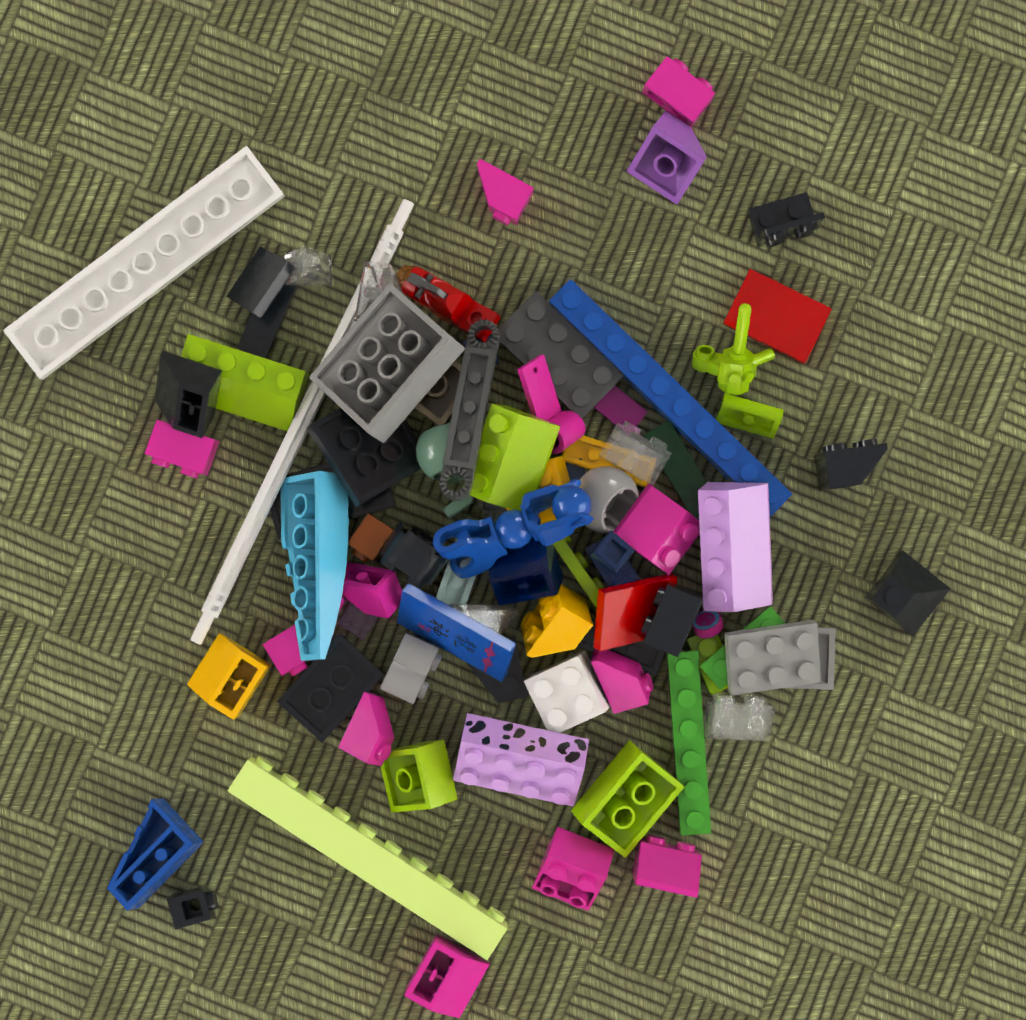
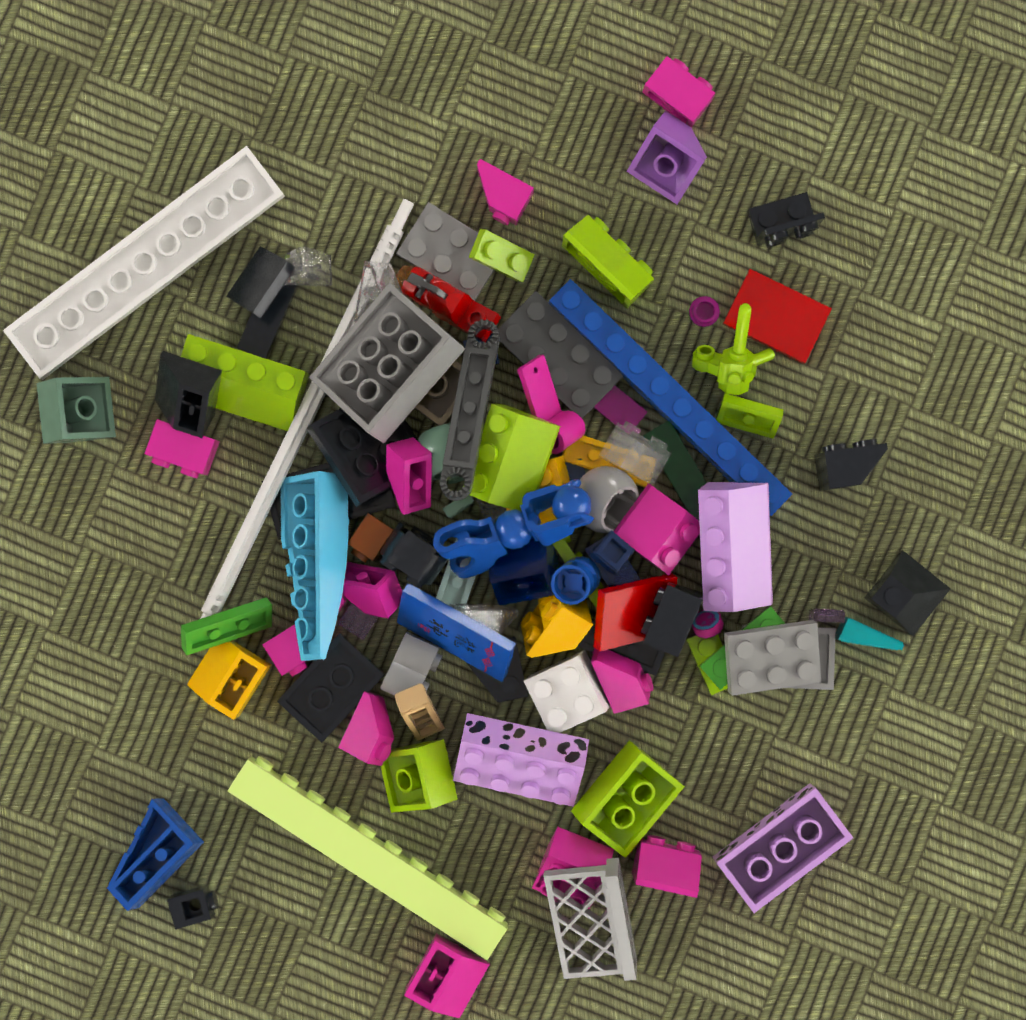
(75, 409): none -> sand green slope
(226, 626): none -> bright green plate
(409, 474): none -> dark pink slope
(417, 709): none -> tan slope
(443, 249): none -> light grey plate
(501, 255): none -> lime plate
(575, 580): none -> blue wheel
(607, 260): none -> lime slope
(616, 912): none -> light grey fence
(689, 742): bright green plate -> none
(704, 311): none -> magenta plate
(738, 718): clear slope -> none
(782, 847): none -> lavender brick
(827, 615): none -> tile
(858, 633): none -> teal slope

